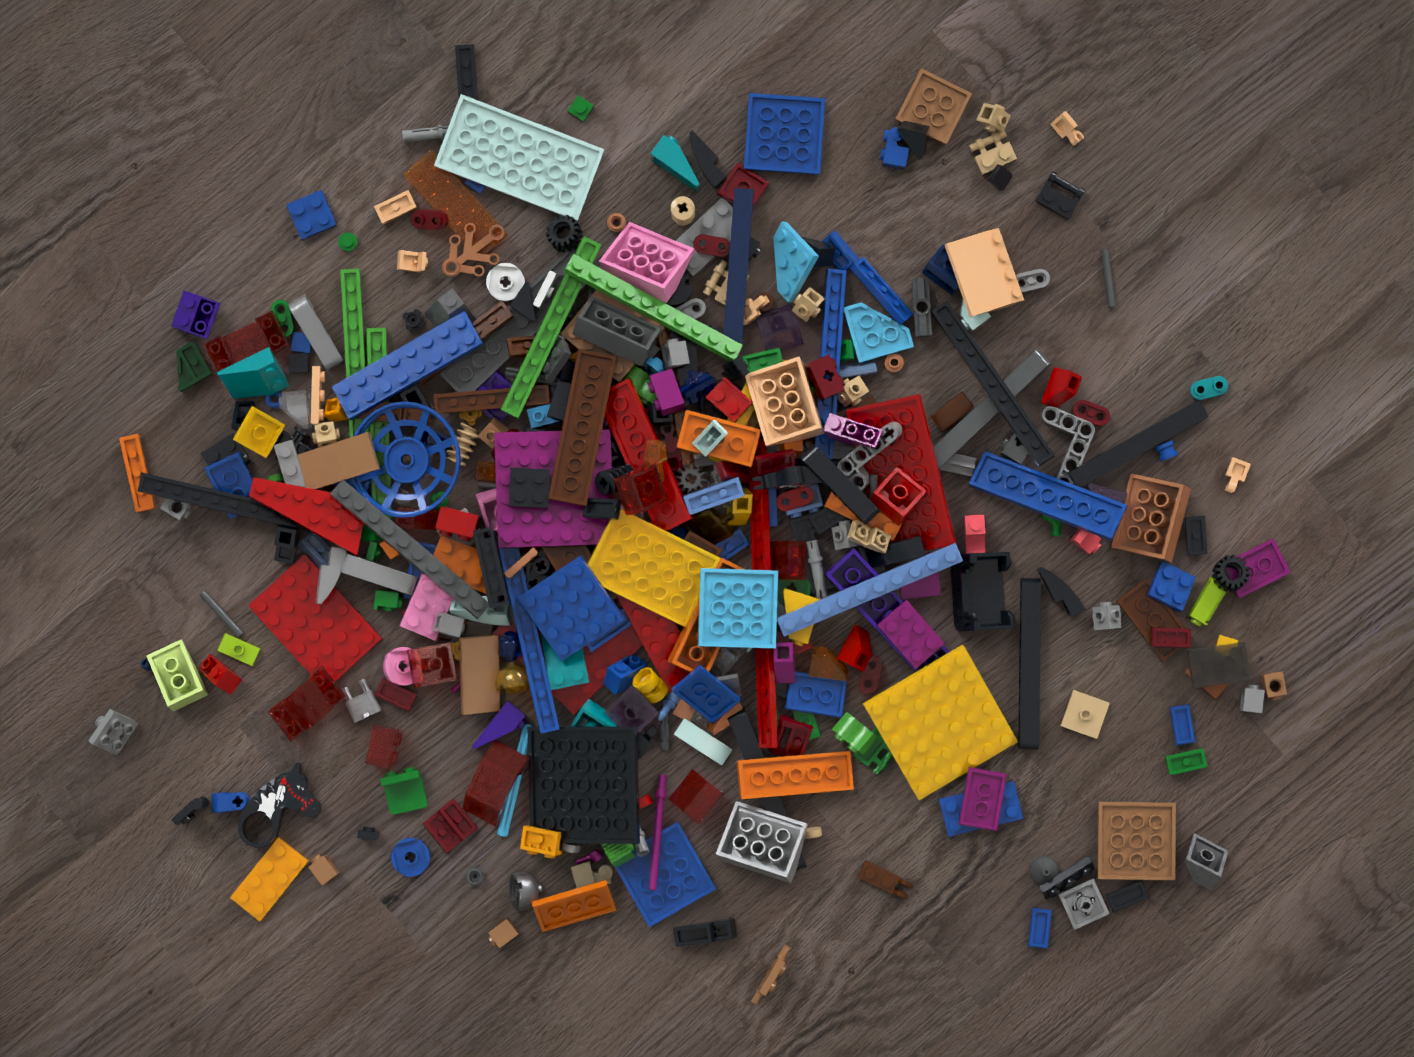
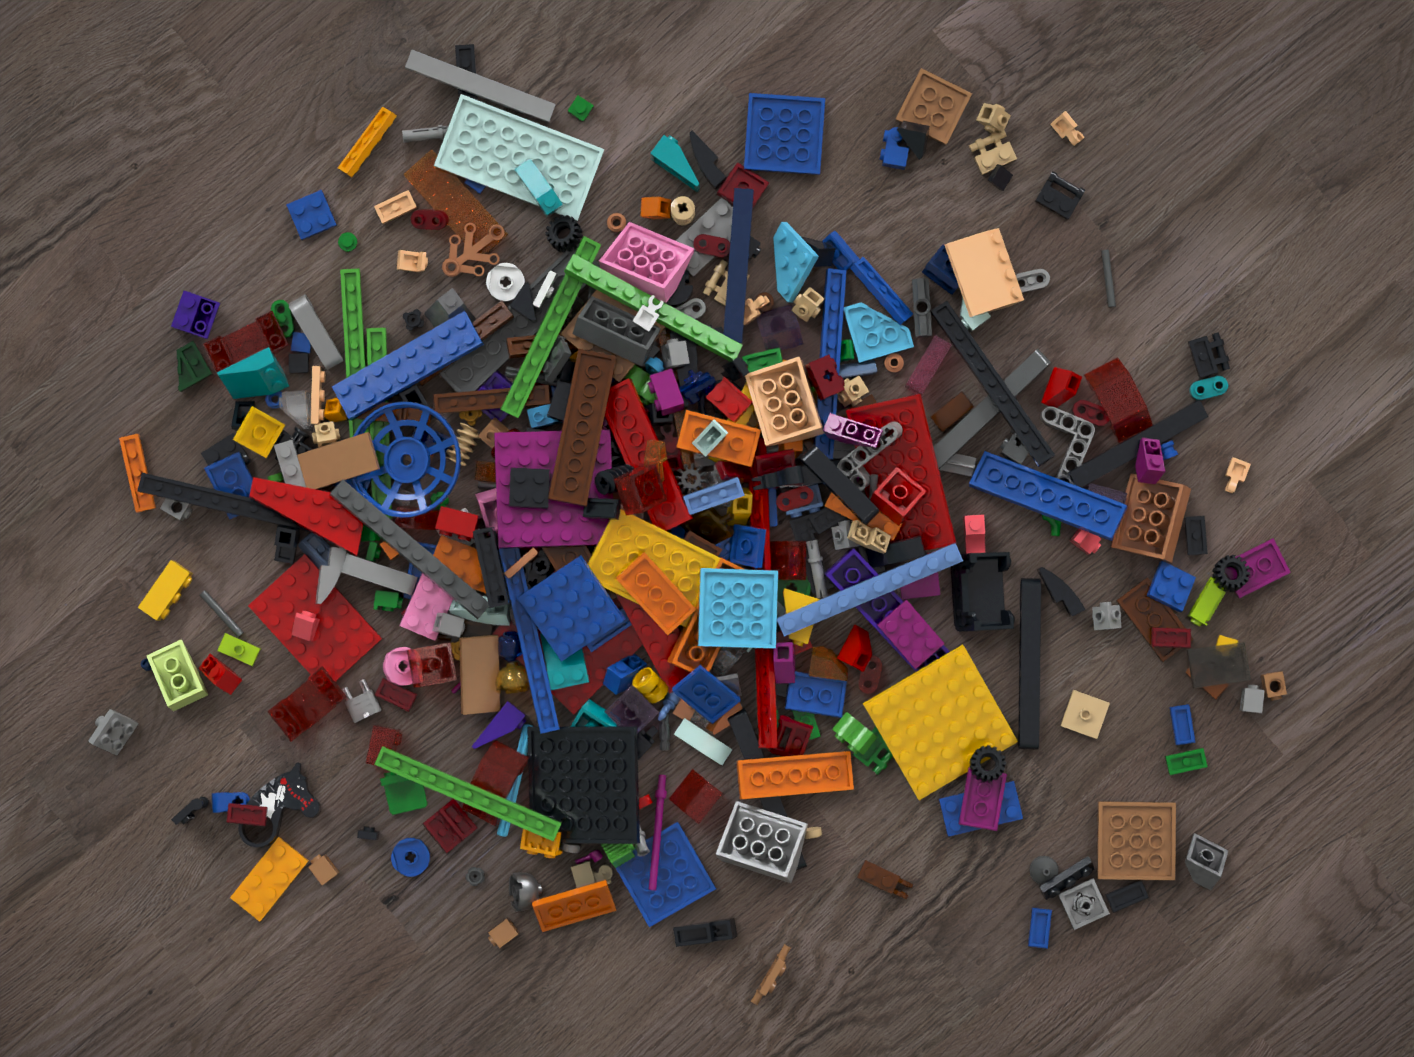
(166, 591): none -> yellow brick
(247, 814): none -> dark red plate
(305, 625): none -> coral slope
(367, 142): none -> light orange plate
(468, 793): none -> bright green plate
(480, 86): none -> light grey tile
(538, 187): none -> slope
(646, 315): none -> white plate
(655, 208): none -> orange brick
(655, 593): none -> orange plate
(748, 545): none -> blue plate
(928, 365): none -> clear pink brick
(976, 767): none -> black tyre
(1119, 399): none -> clear red slope
(1149, 461): none -> magenta slope
(1203, 355): none -> black plate

